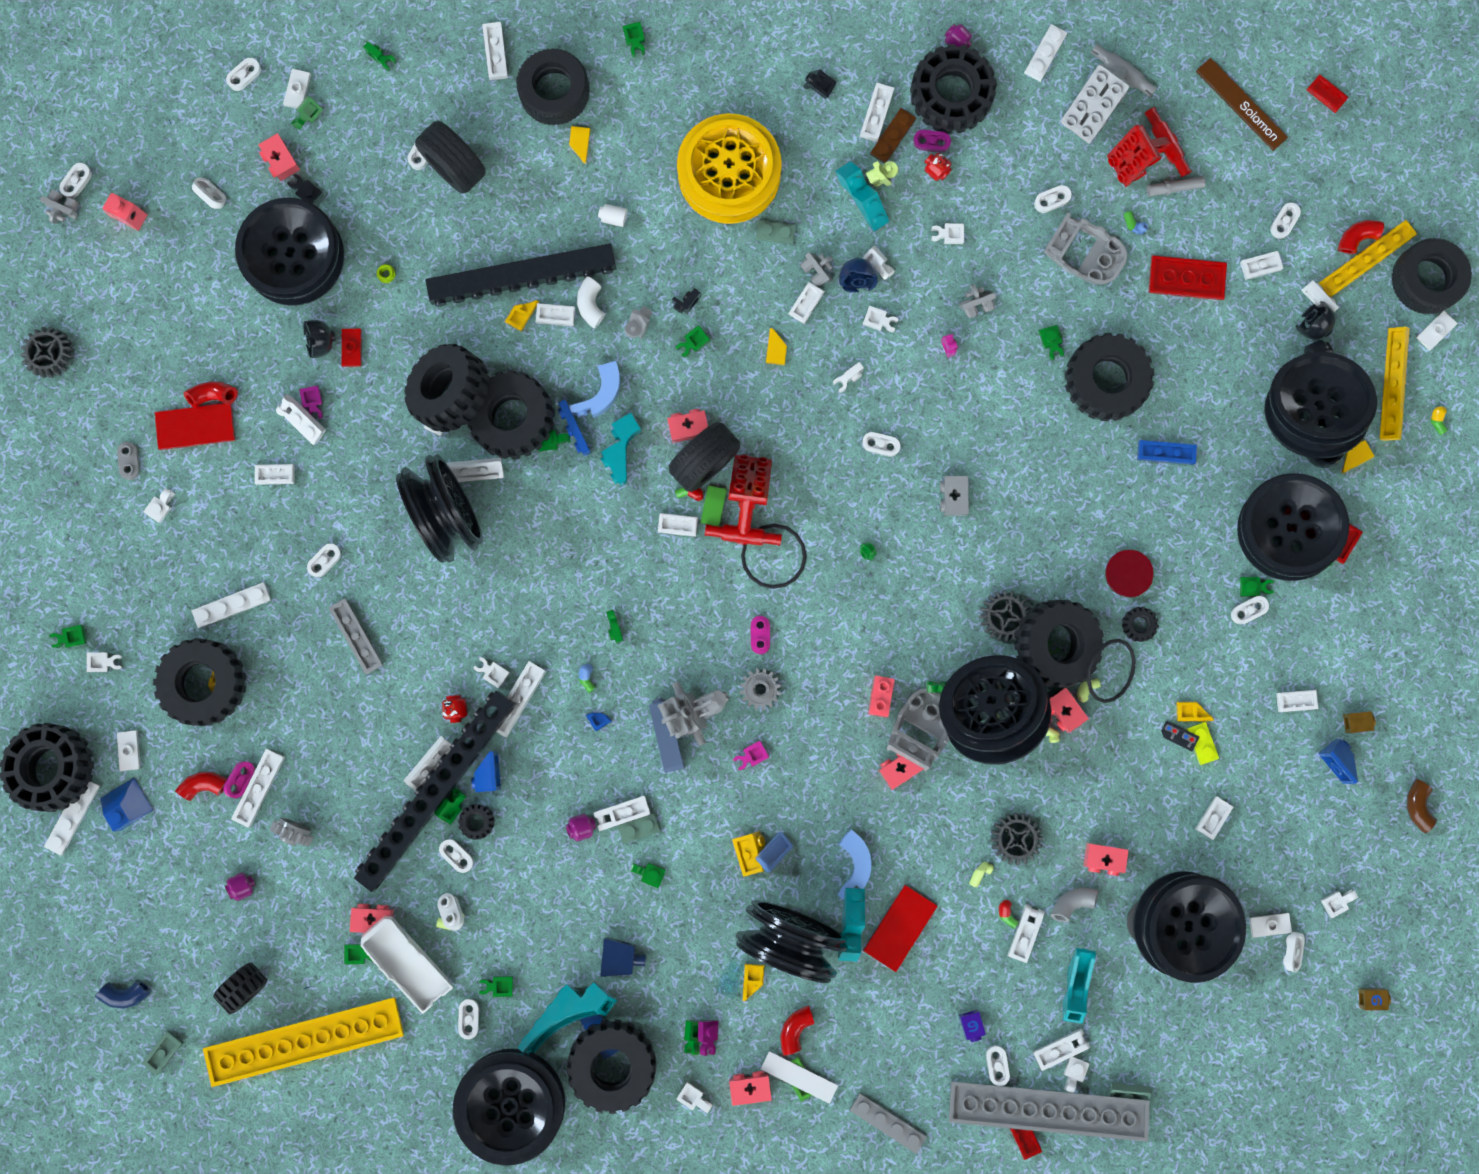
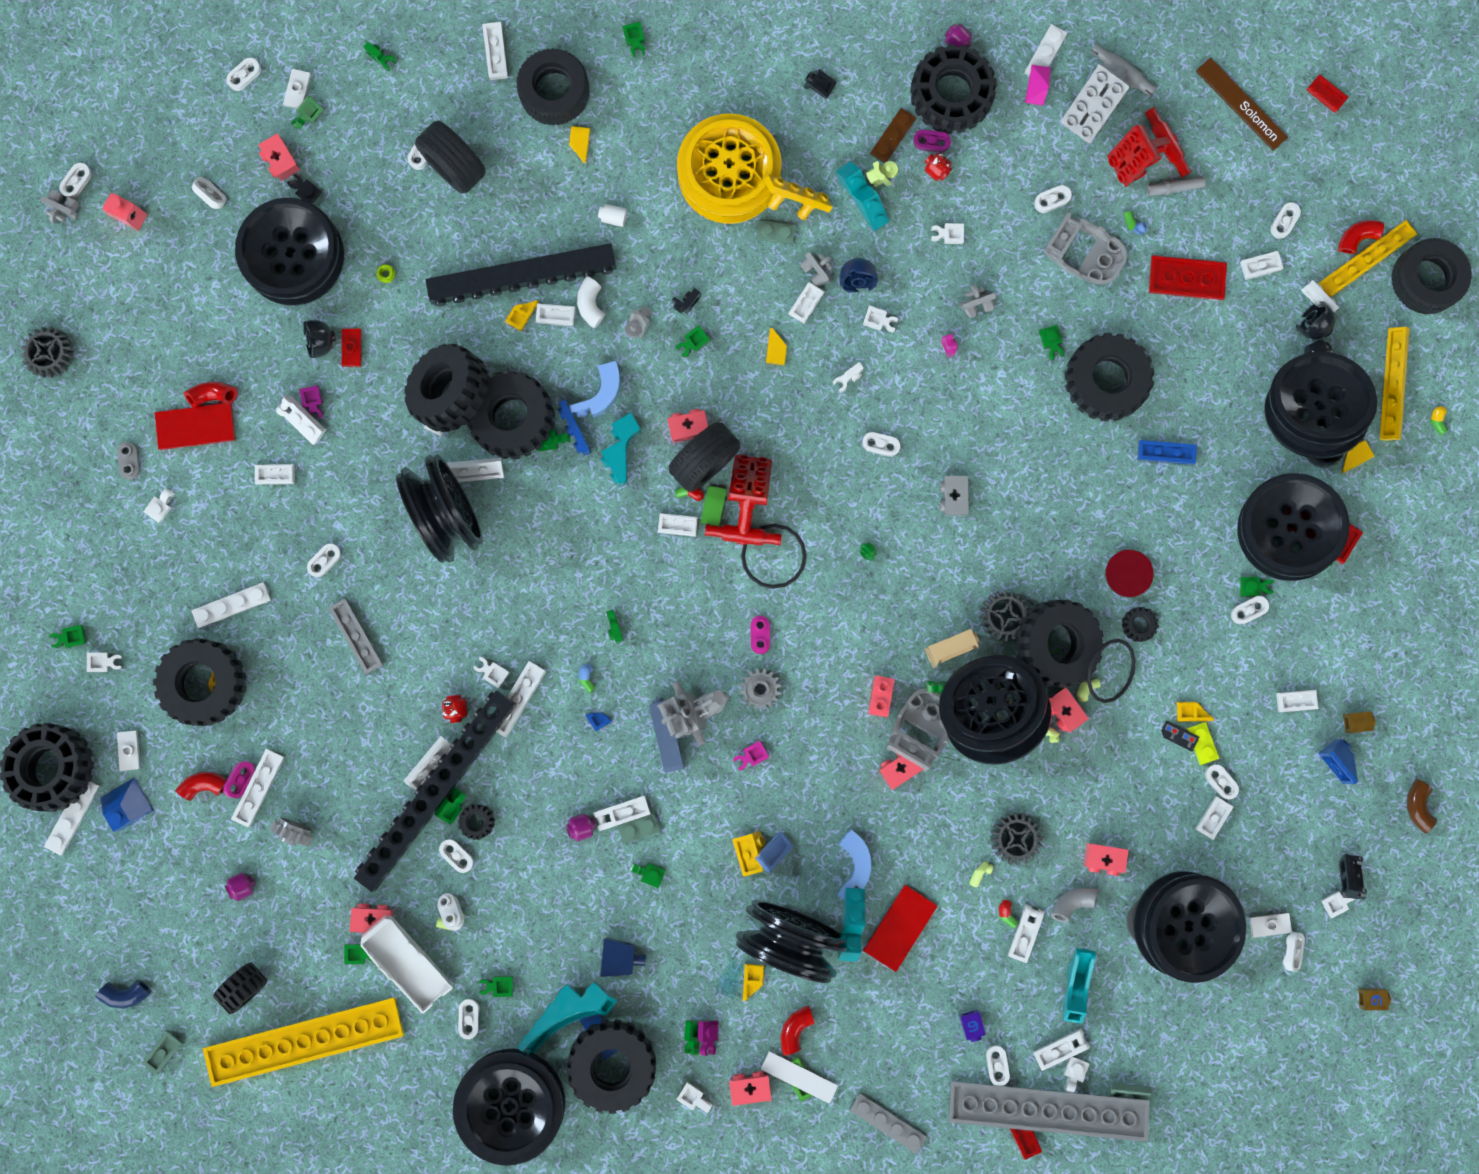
(487, 774): blue slope -> none
(808, 197): none -> yellow plate
(877, 112): white plate -> none
(878, 260): white plate -> none
(952, 647): none -> tan window
(1038, 85): none -> dark pink slope
(1221, 781): none -> white plate
(1352, 877): none -> black hinge
(1436, 330): white plate -> none

